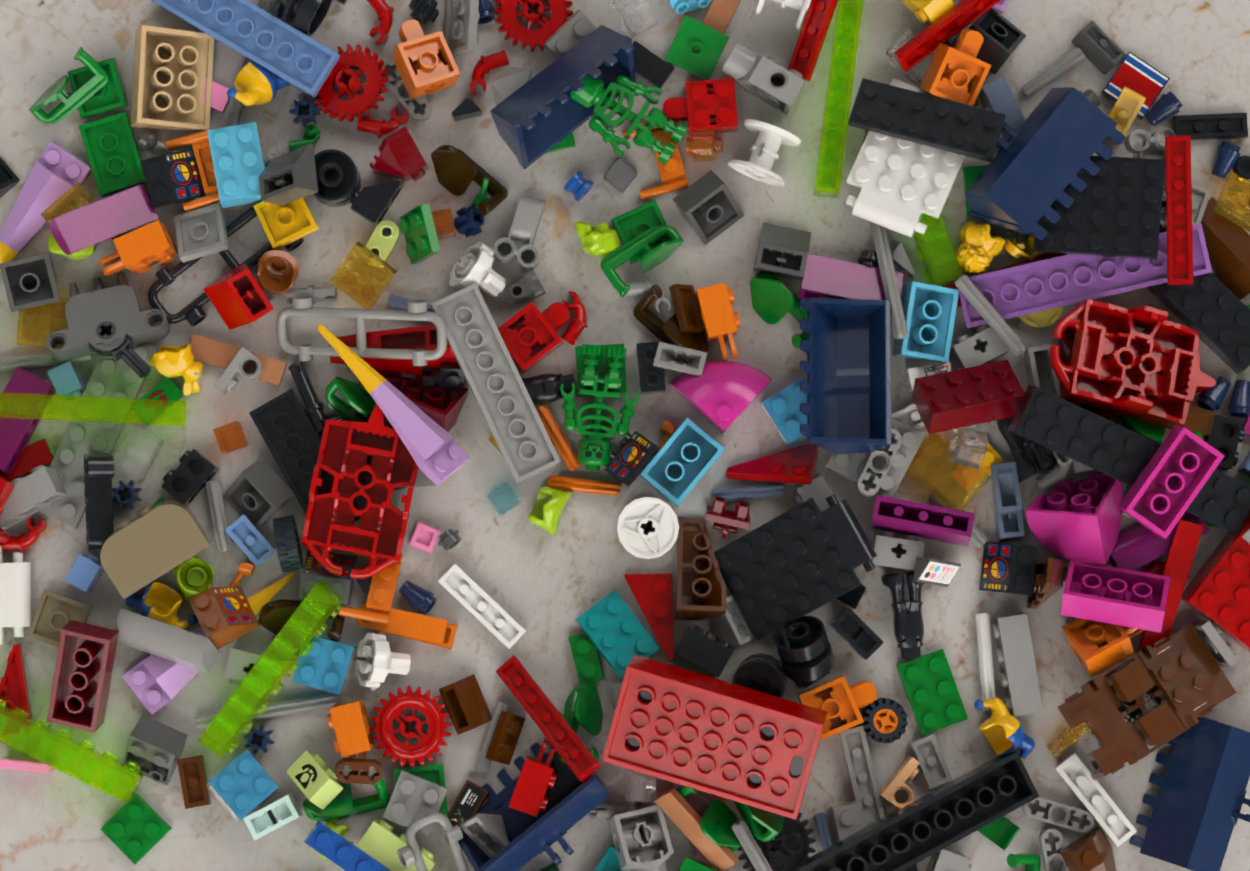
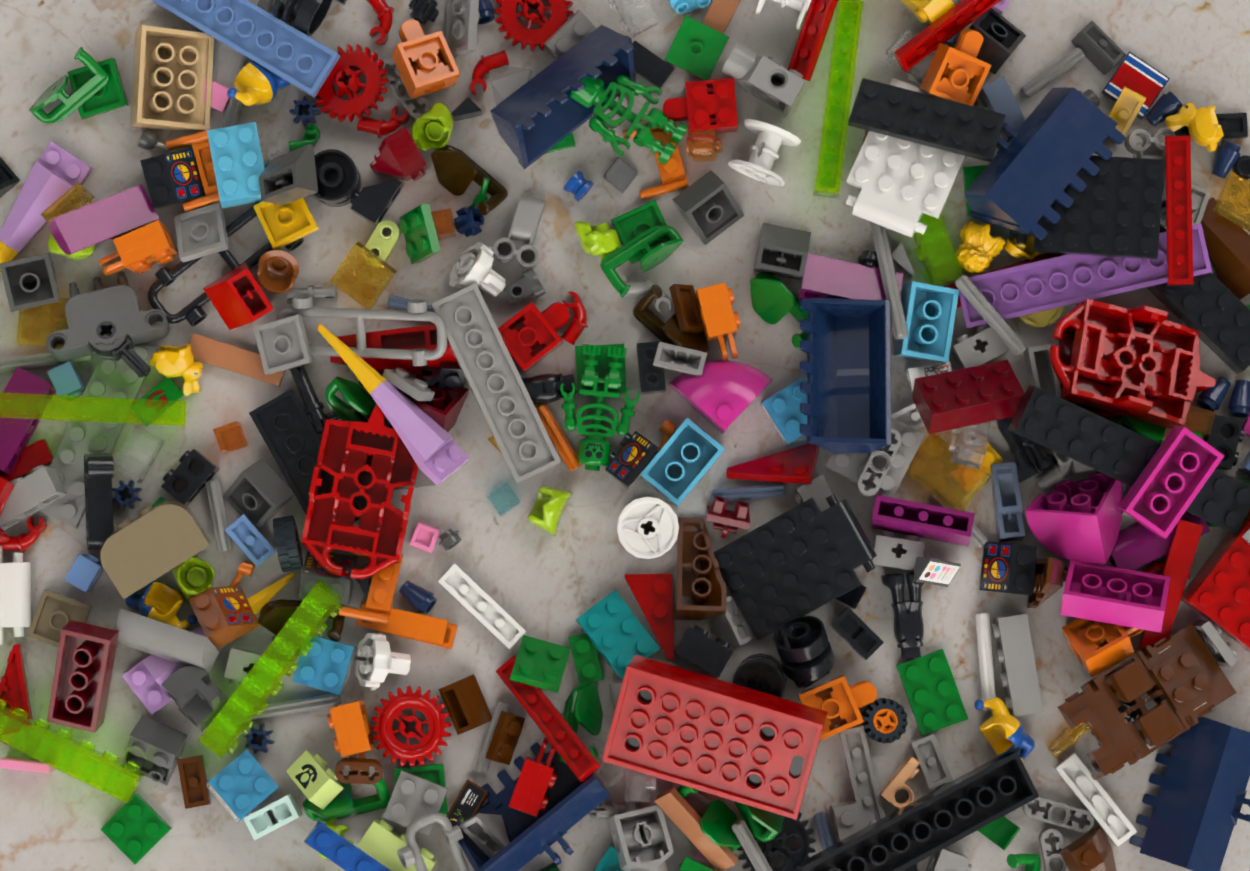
(112, 154): green plate -> none
(195, 695): none -> dark grey brick
(229, 380): light grey plate -> none
(283, 344): none -> light grey plate
(413, 387): none -> light grey plate
(432, 128): none -> lime hair
(540, 663): none -> green plate
(584, 485): orange axle -> none
(1200, 122): none -> yellow animal

